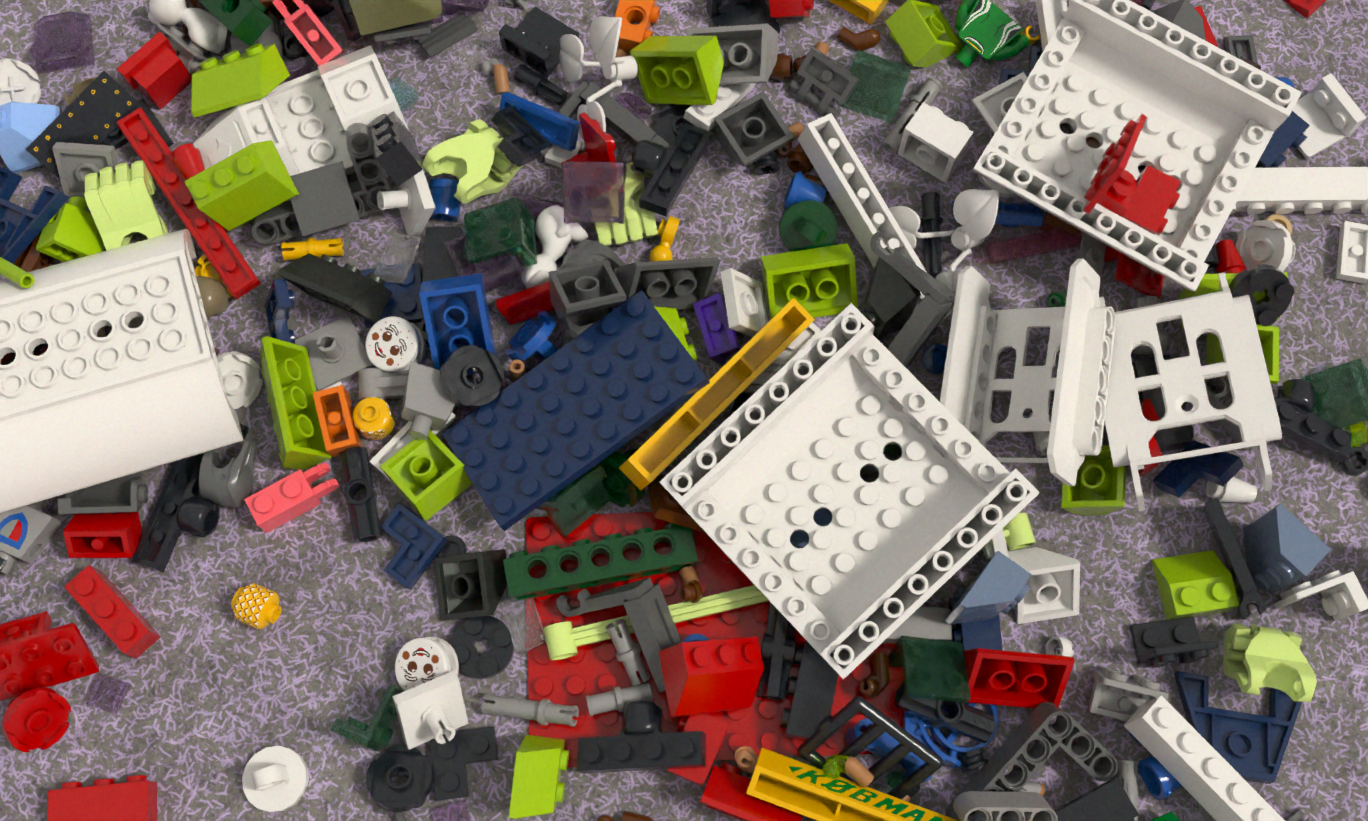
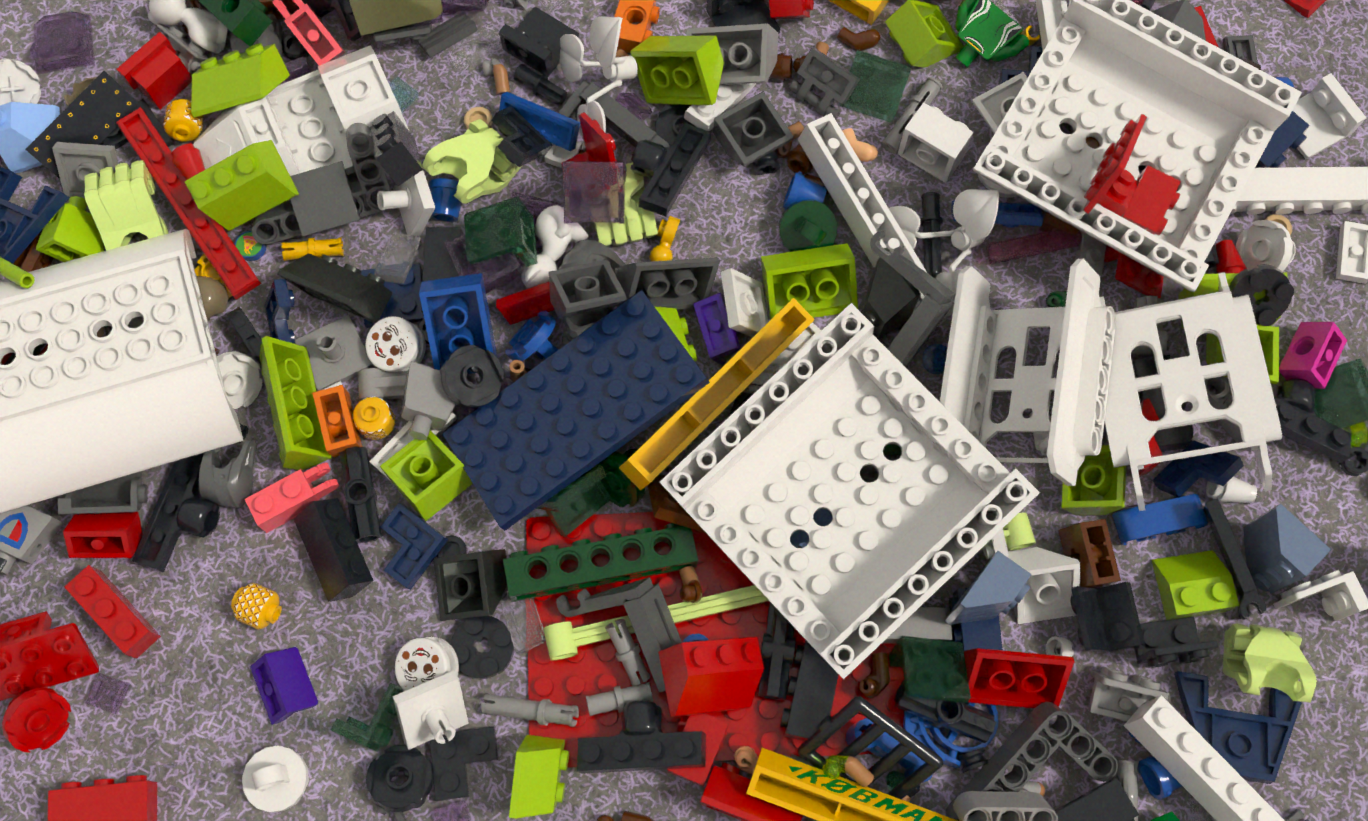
(180, 122): none -> yellow head
(246, 331): none -> black piece
(248, 247): none -> tile
(283, 684): none -> dark purple panel
(333, 549): none -> black brick
(478, 113): none -> tan tile
(863, 150): none -> light nougat arm
(1093, 549): none -> reddish brown brick
(1107, 617): none -> black bracket
(1160, 517): none -> blue beam
(1313, 353): none -> dark pink brick

